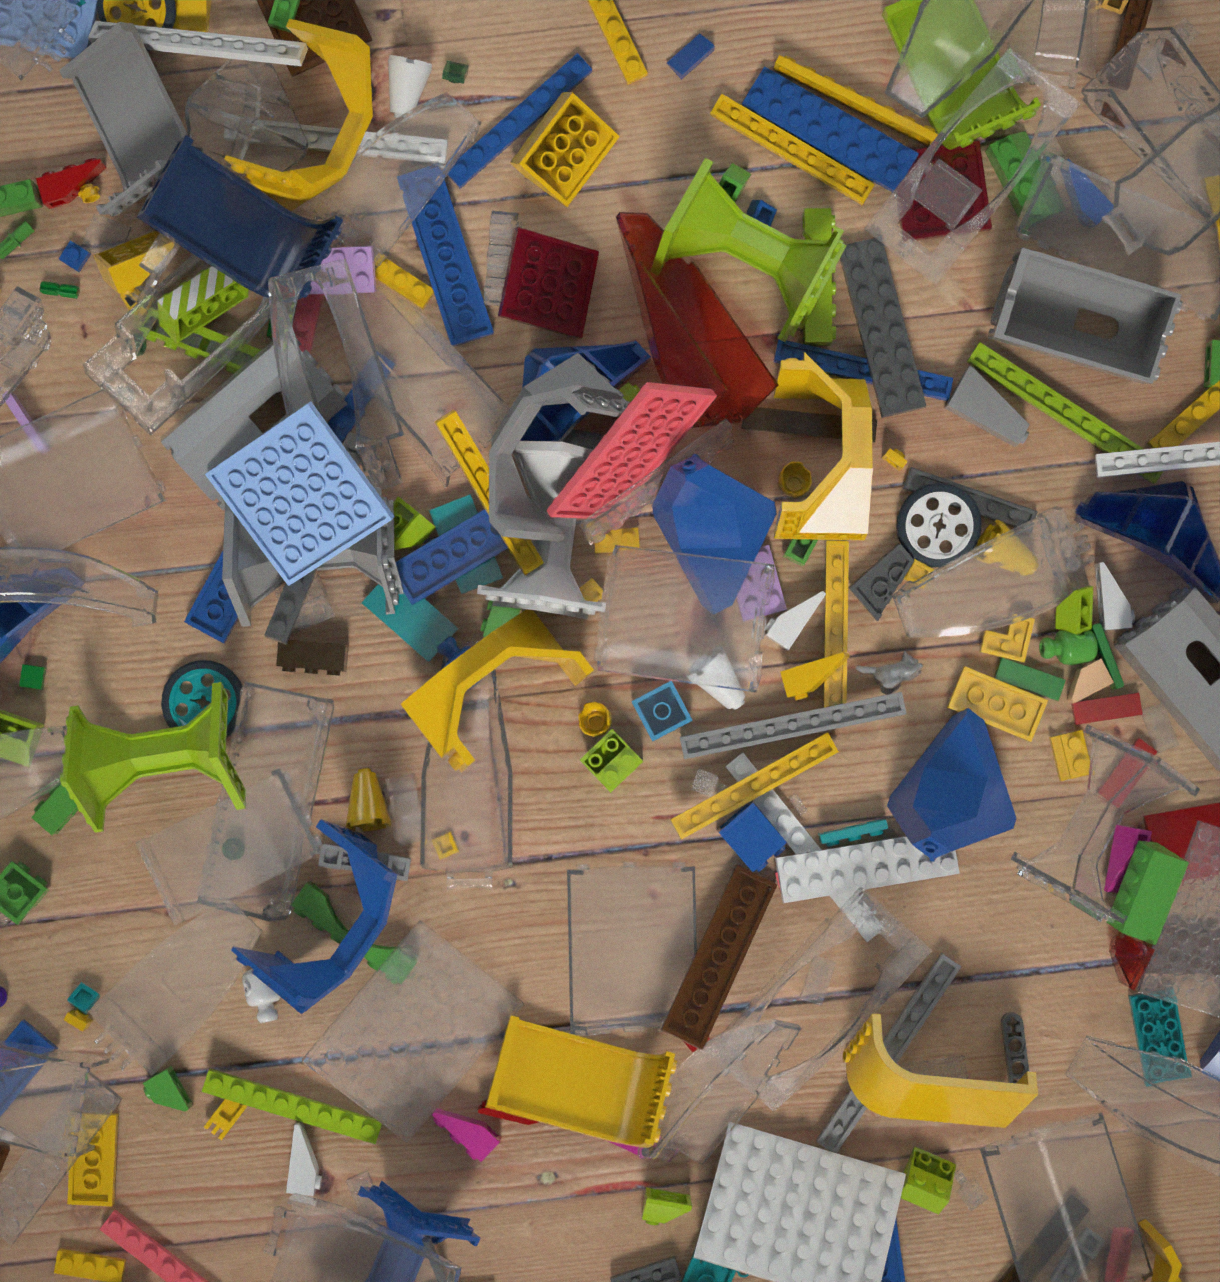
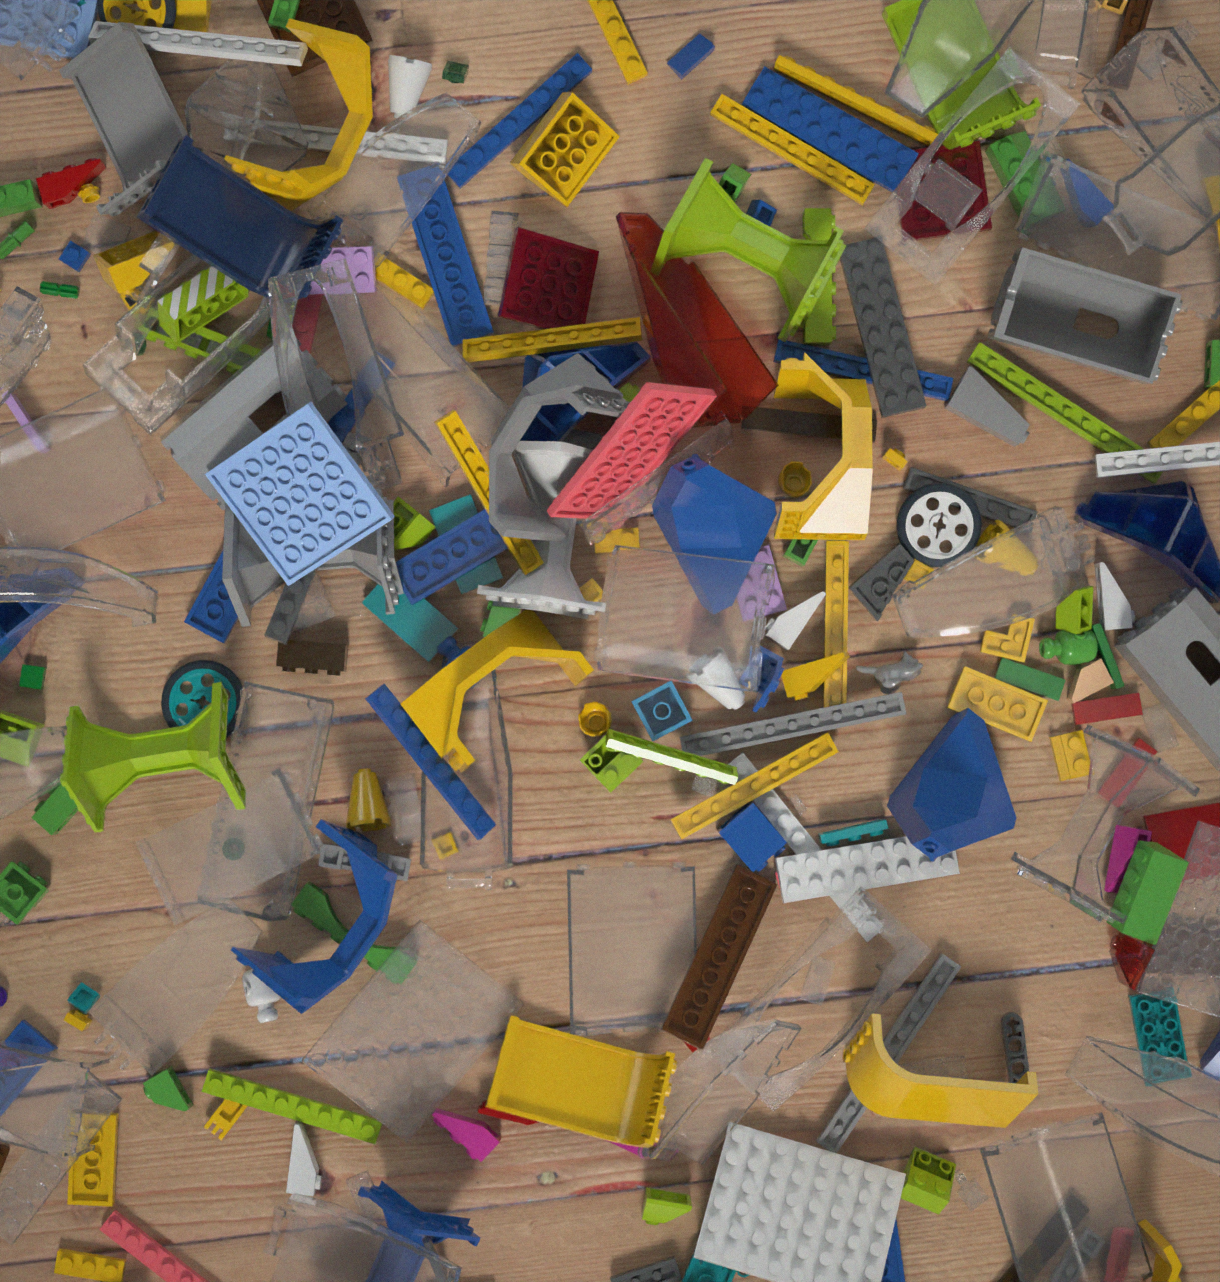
(430, 762): none -> blue plate
(552, 339): none -> yellow plate
(670, 756): none -> lime plate
(770, 675): none -> blue bracket

